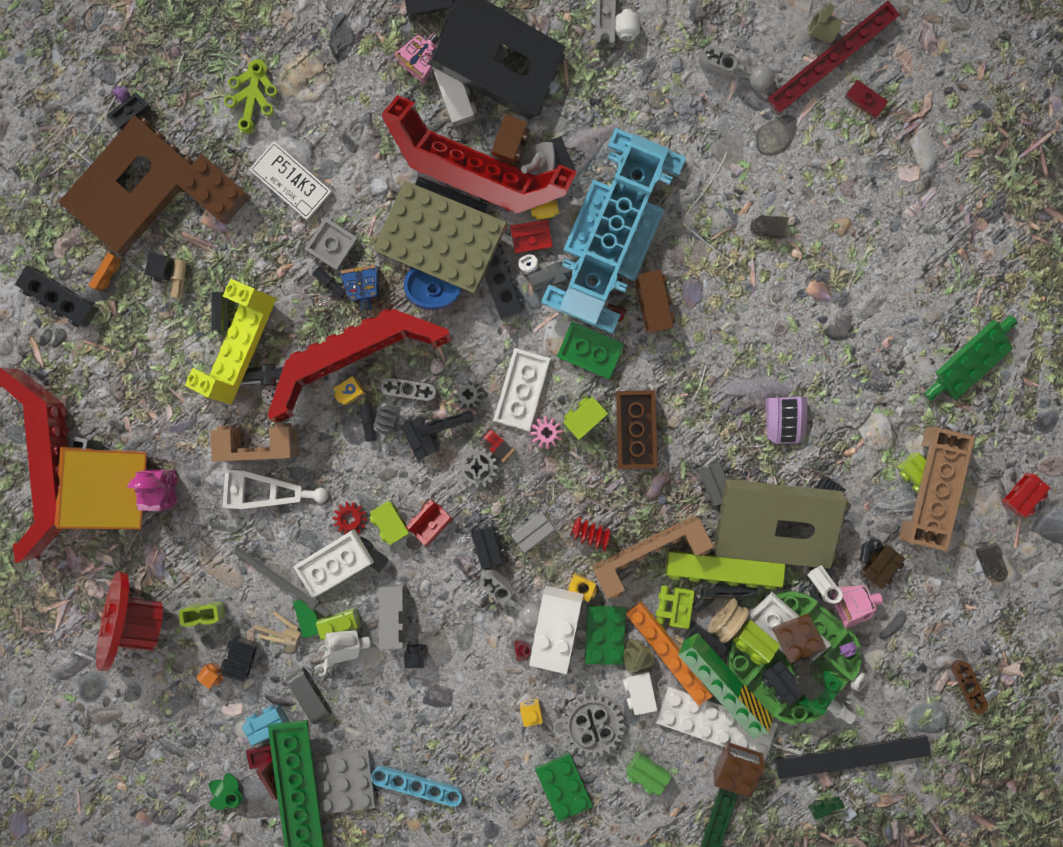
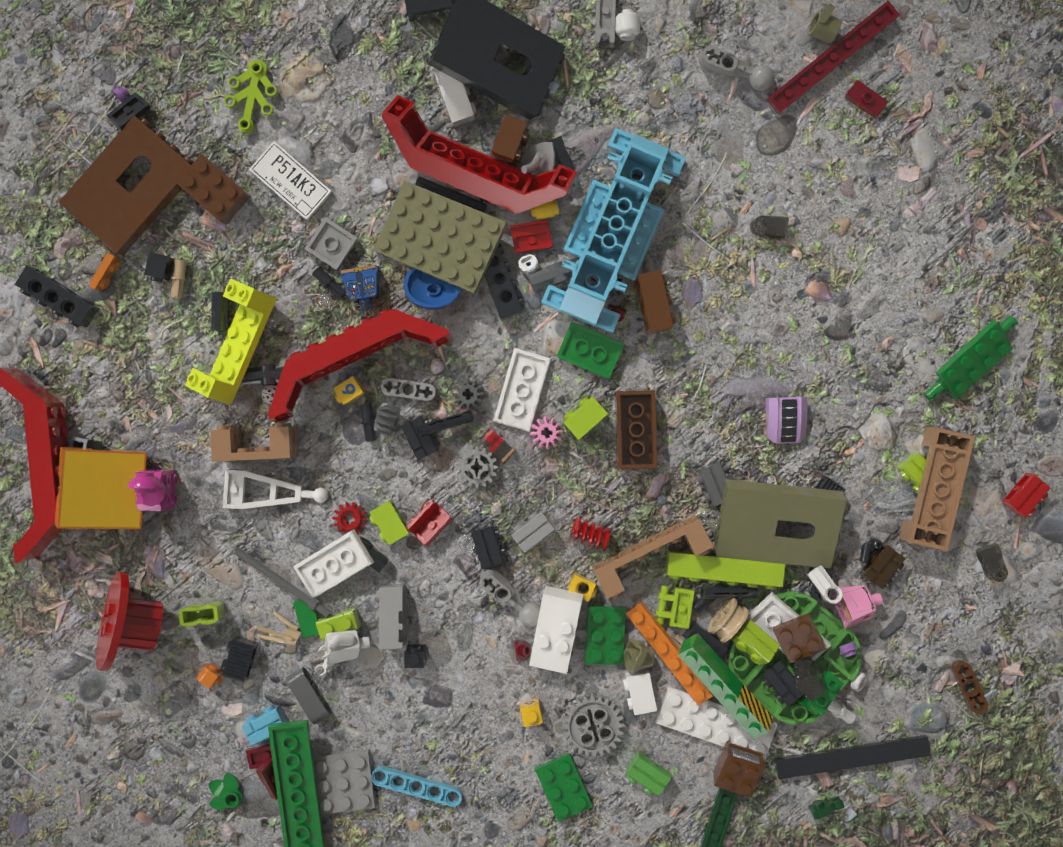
(416, 55): torso -> none

